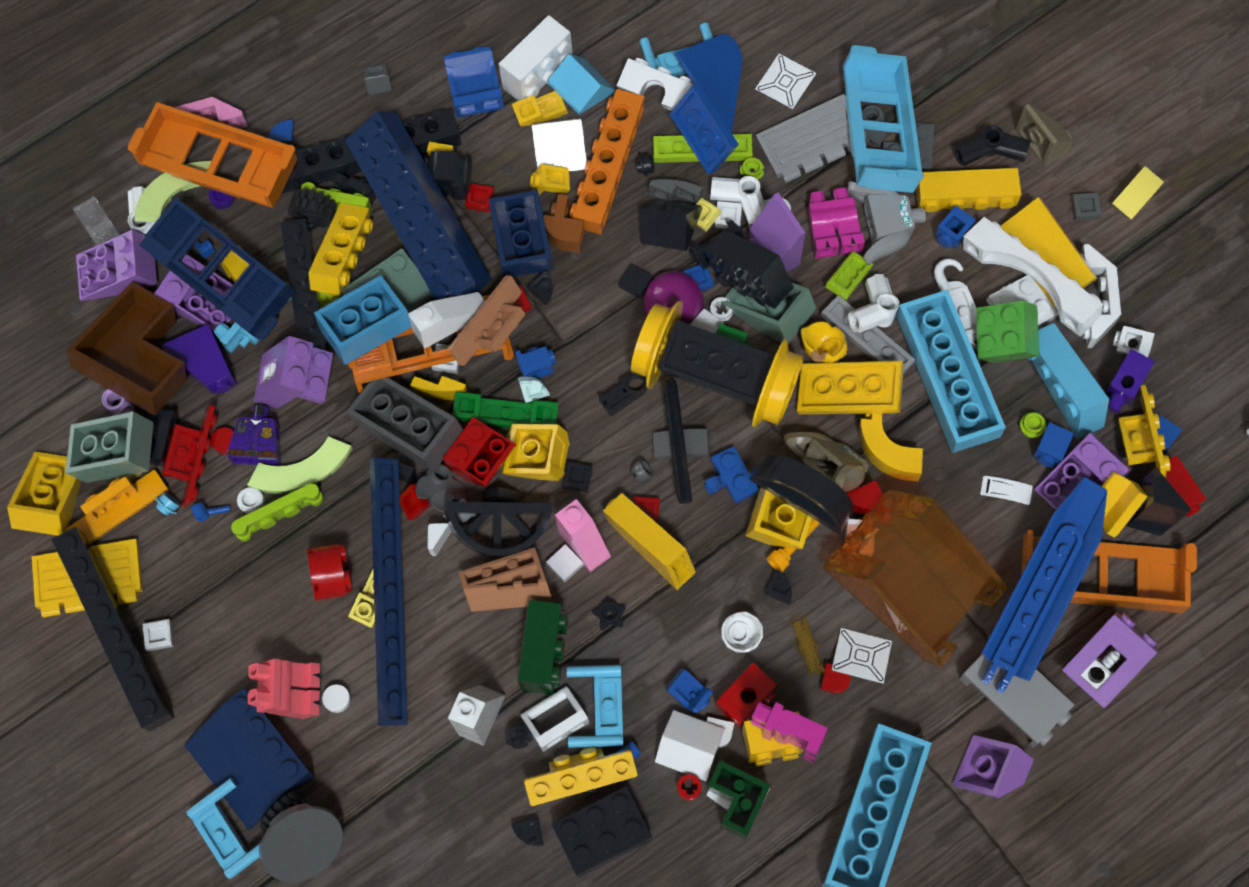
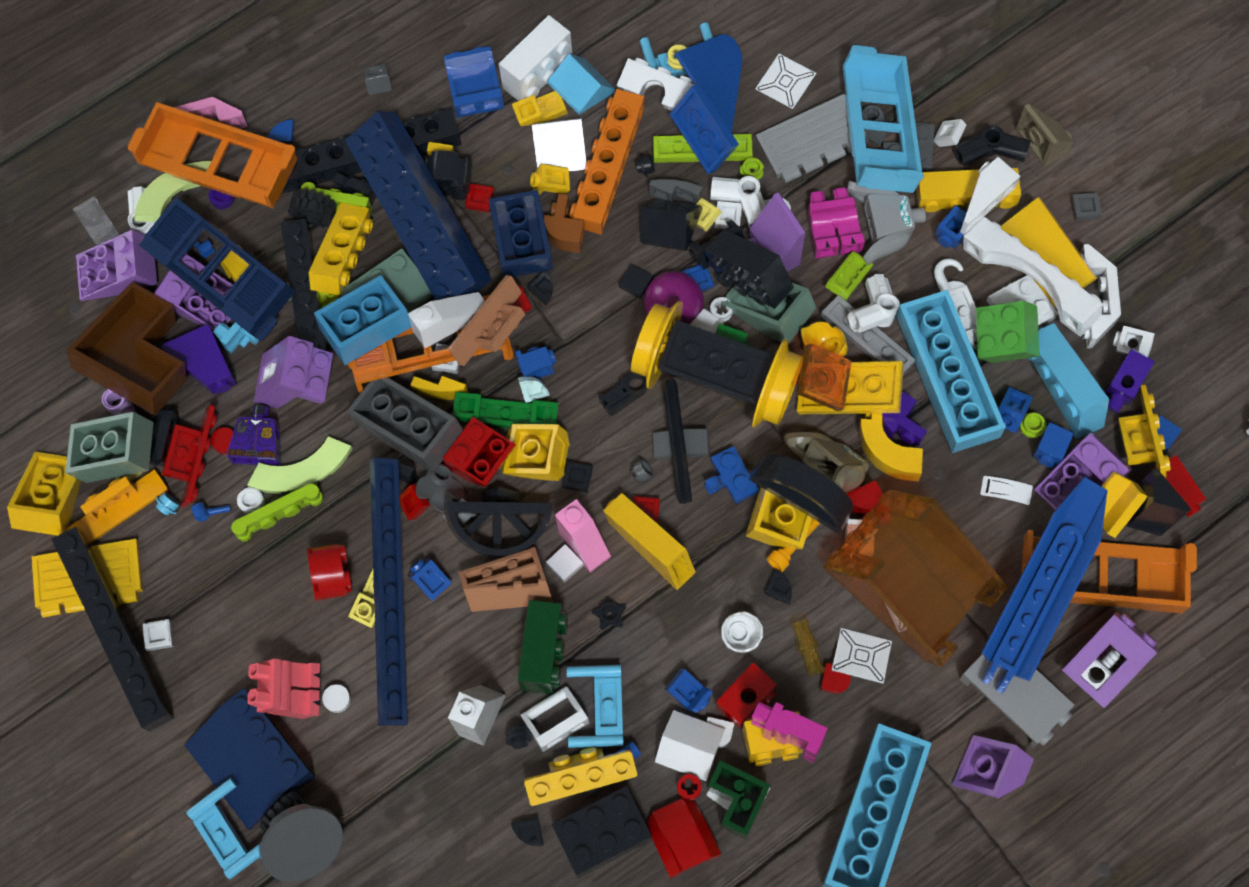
(428, 578): none -> blue bracket
(437, 536): white slope -> none
(674, 63): none -> light yellow bush
(681, 837): none -> red slope
(824, 377): none -> clear orange tile
(900, 424): none -> dark purple brick
(950, 132): none -> white tile
(993, 185): none -> white slope
(1014, 408): none -> blue bracket
(1137, 192): light yellow slope -> none

